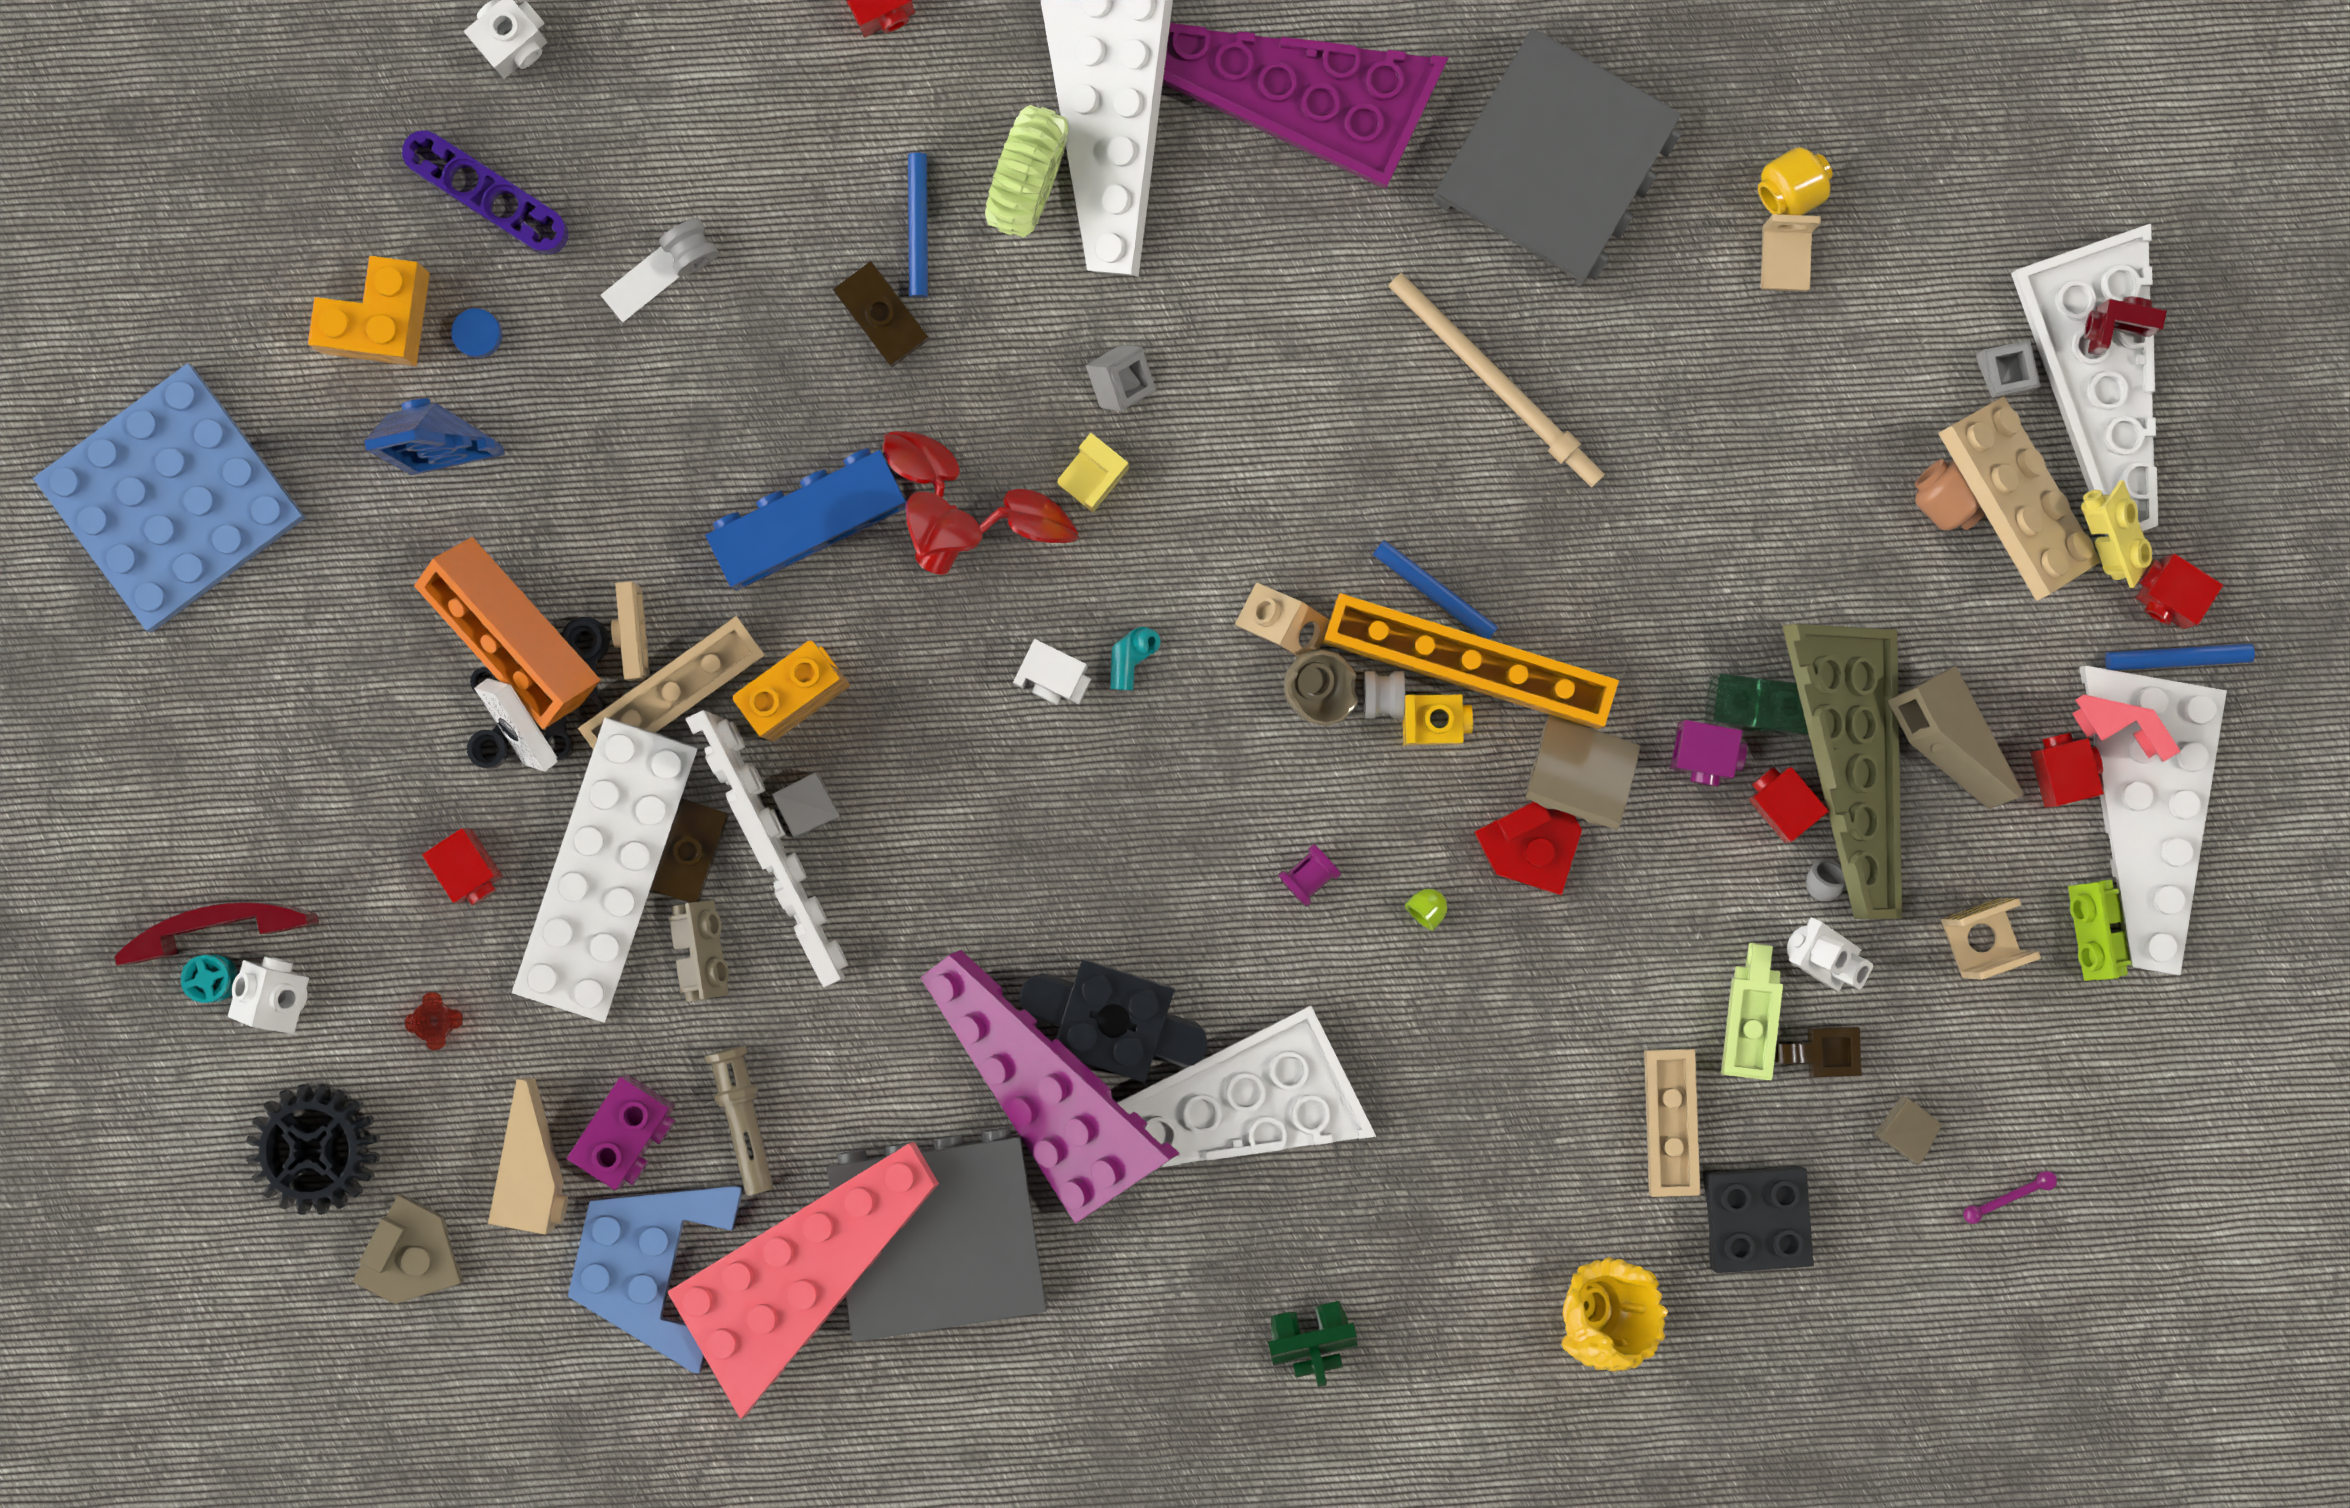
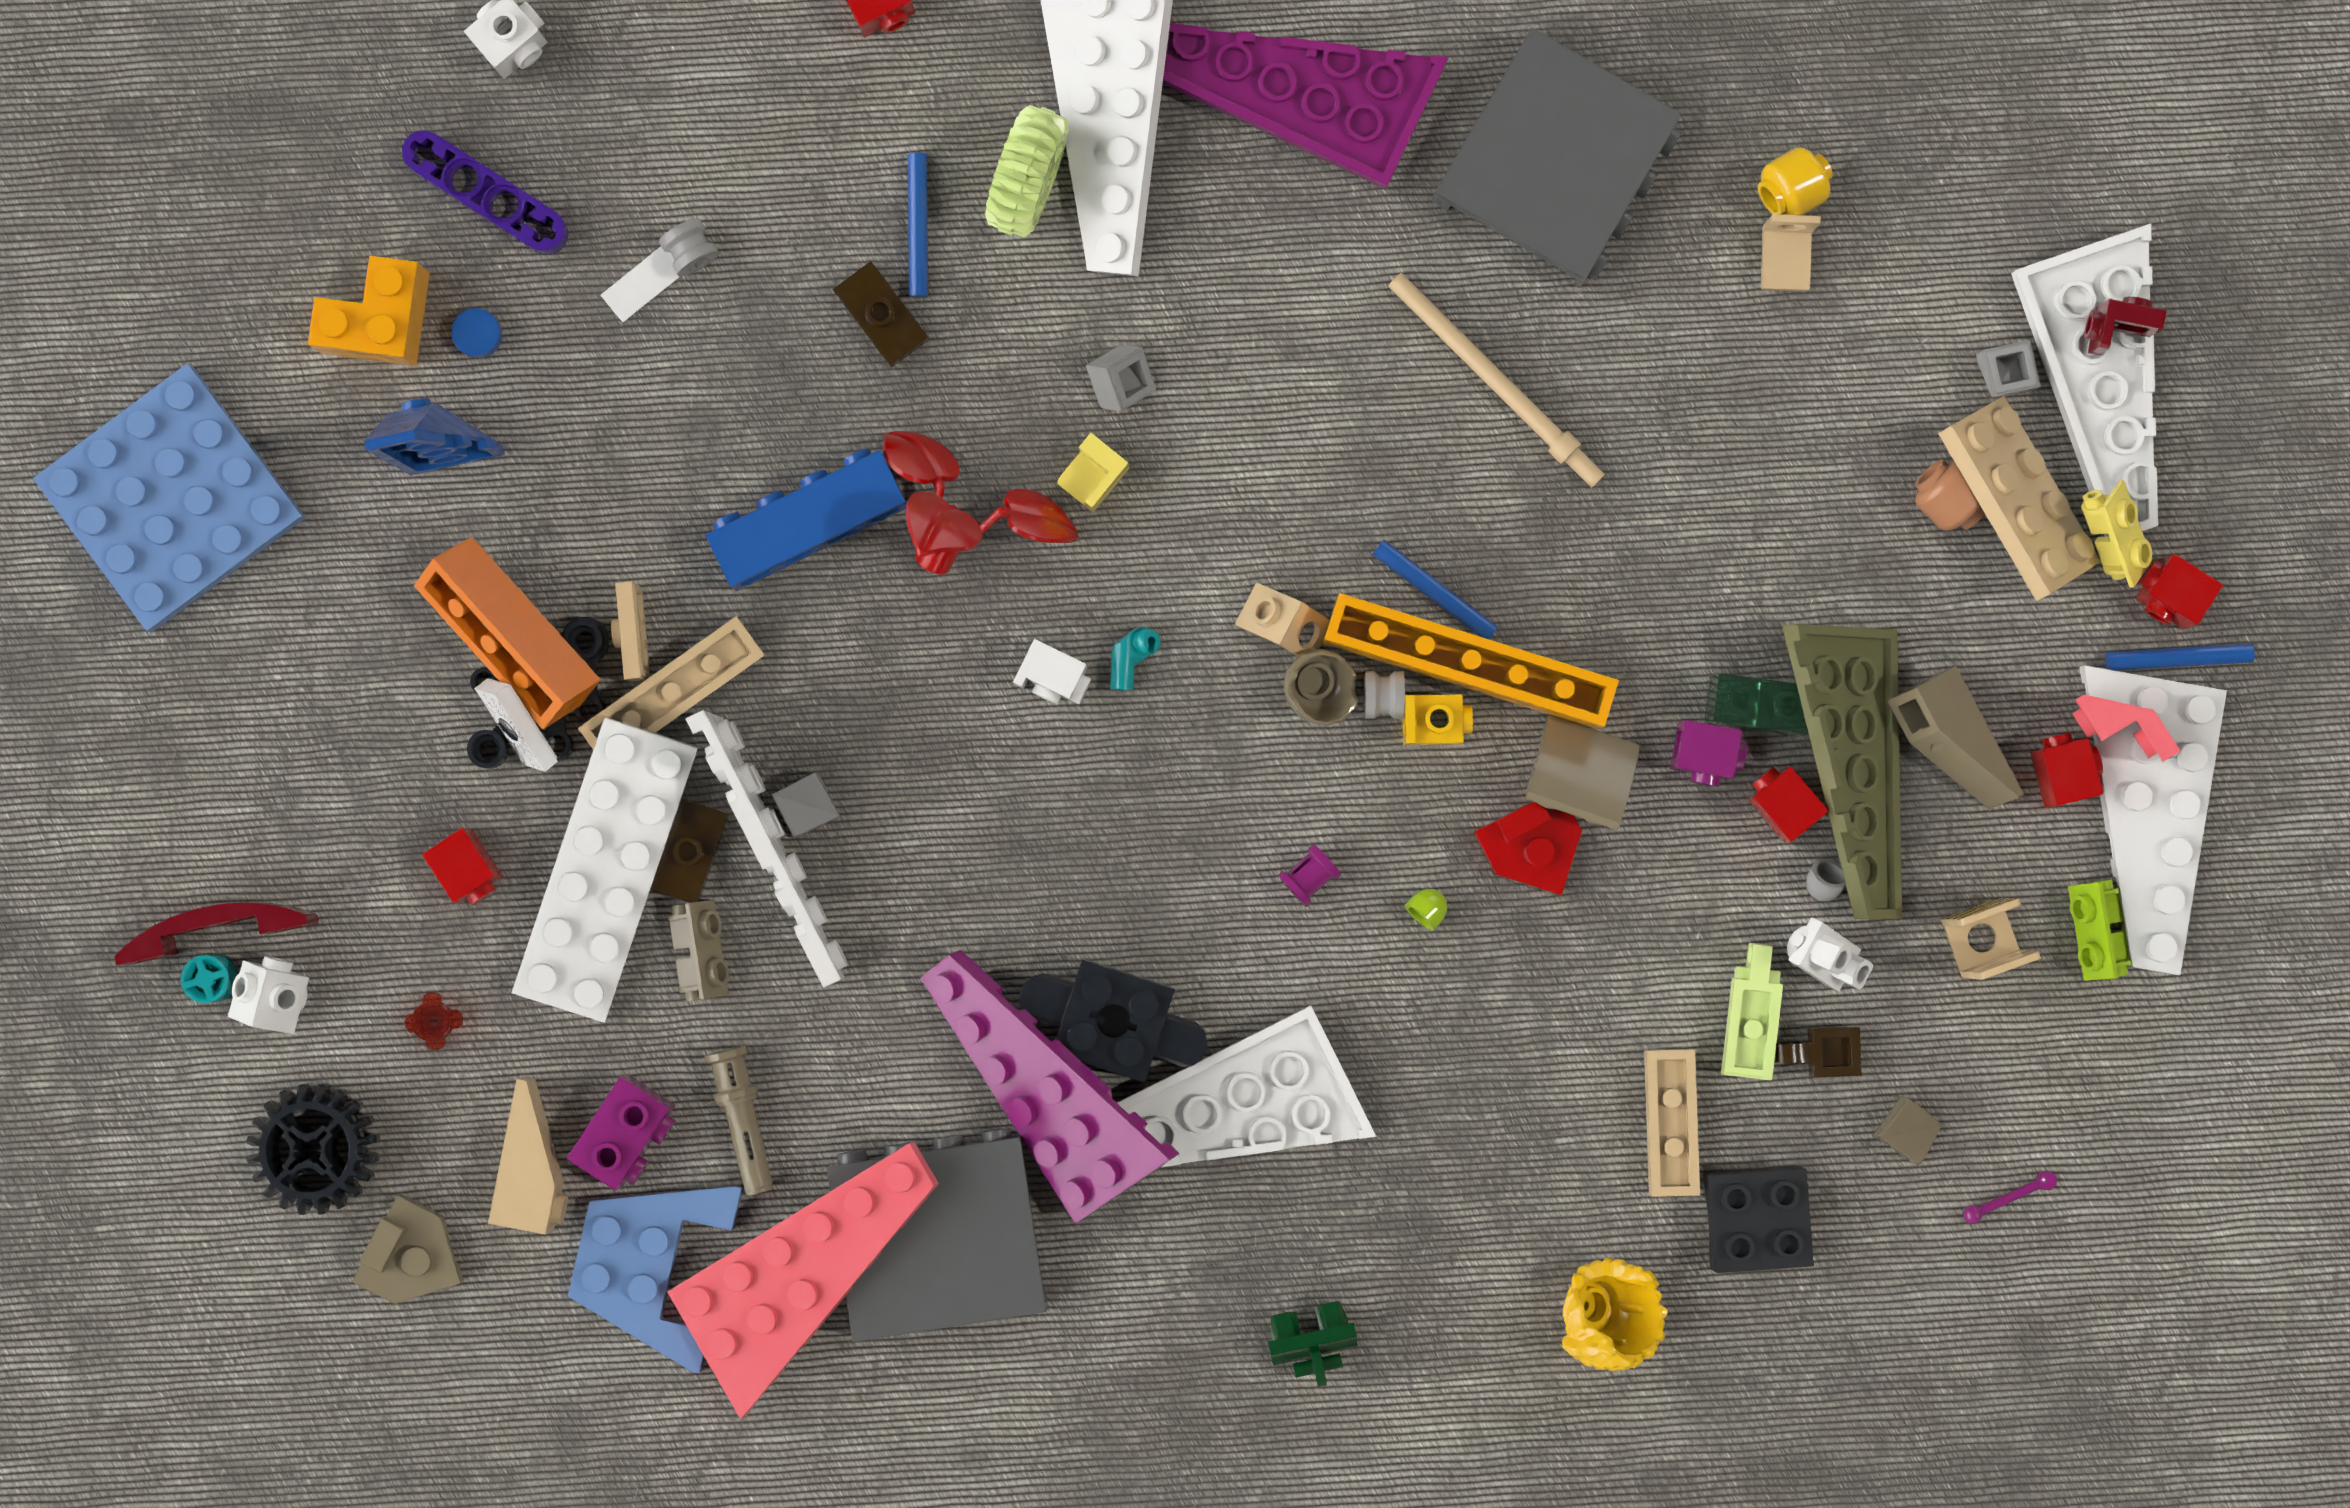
(790, 691): light orange panel -> none

